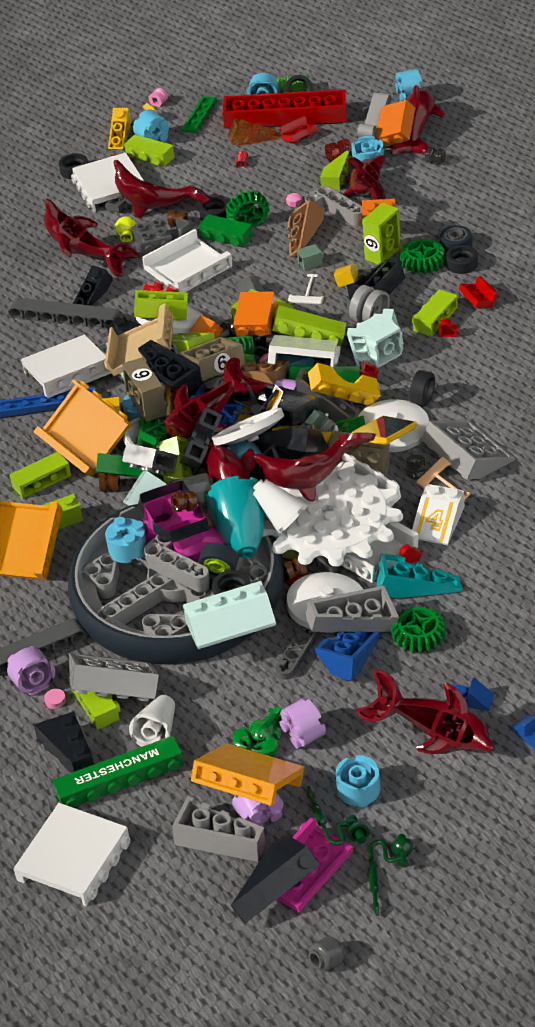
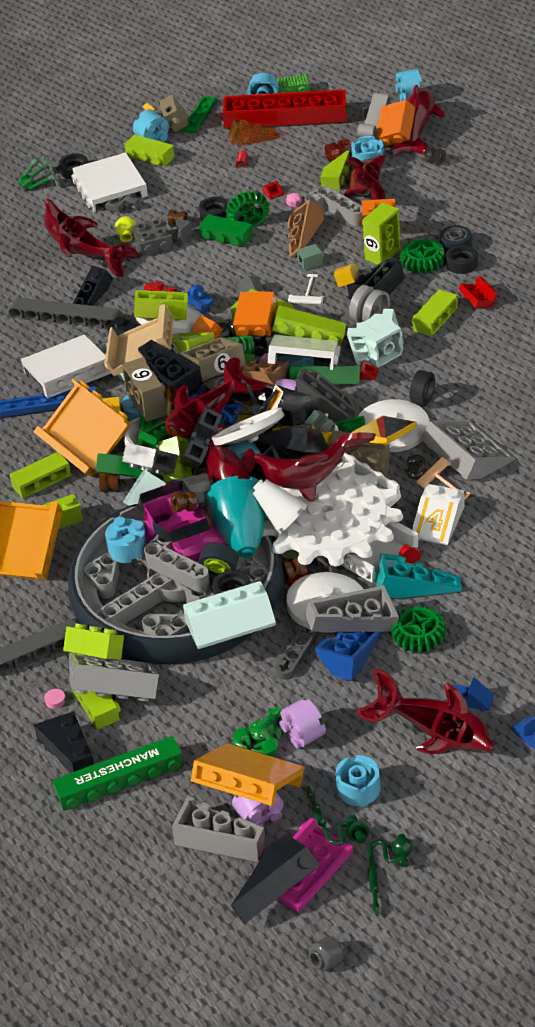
(26, 179): none -> plant
(30, 670): lavender brick -> none
(73, 852): white panel -> none
(93, 641): none -> lime brick
(119, 128): yellow slope -> none
(150, 196): dark red animal -> none
(153, 721): white cone -> none
(158, 97): bright pink wheel -> none
(177, 117): none -> dark tan torso
(186, 262): white panel -> none
(199, 298): none -> blue hips
(272, 190): none -> red slope
(297, 129): red bracket -> none
(298, 78): black tyre -> none
(326, 381): yellow arch -> none
(448, 329): red tile -> none

